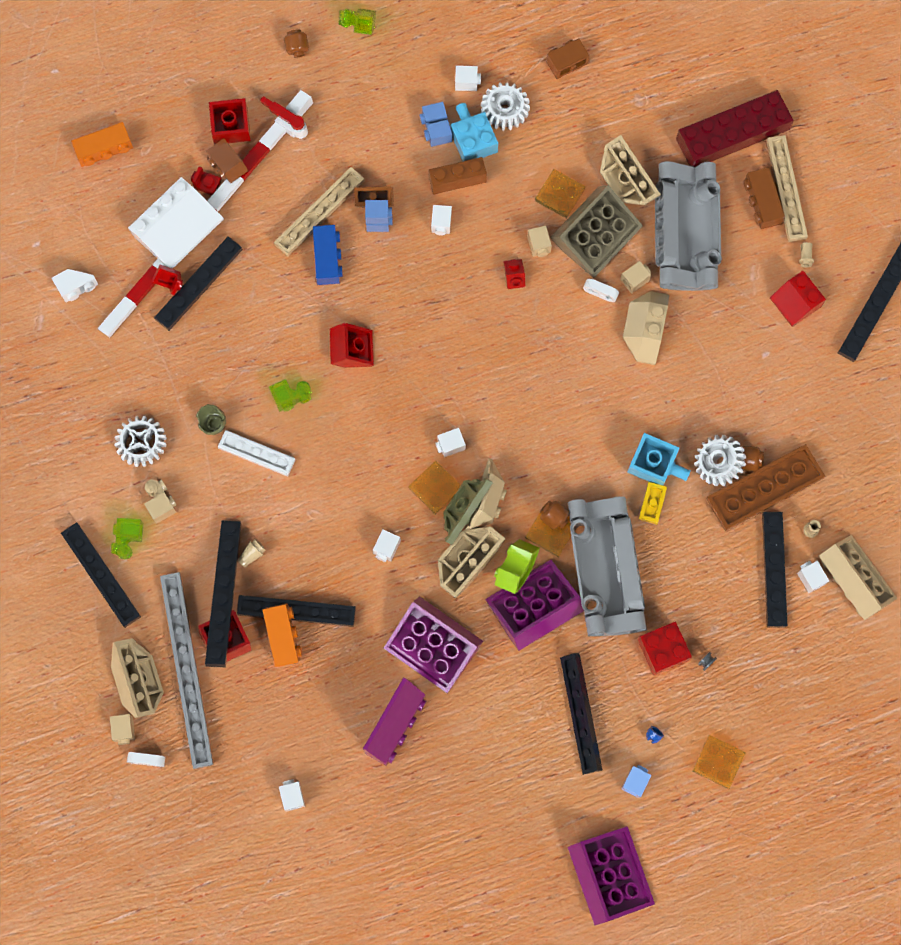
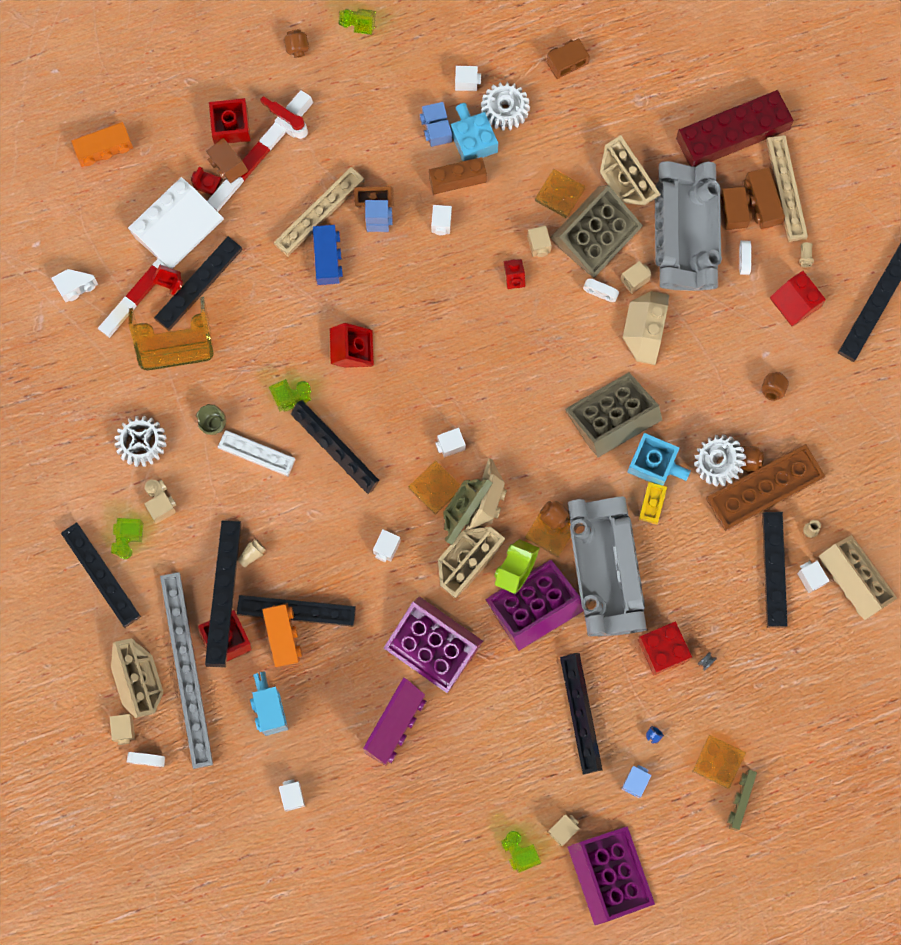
(173, 347): none -> clear yellow windscreen
(268, 706): none -> medium azure brick
(334, 447): none -> black plate
(522, 858): none -> clear neon green brick
(564, 829): none -> tan brick
(614, 414): none -> dark tan slope
(735, 208): none -> dark orange brick
(741, 800): none -> olive plate
(745, 257): none -> white beam
(775, 386): none -> dark orange head

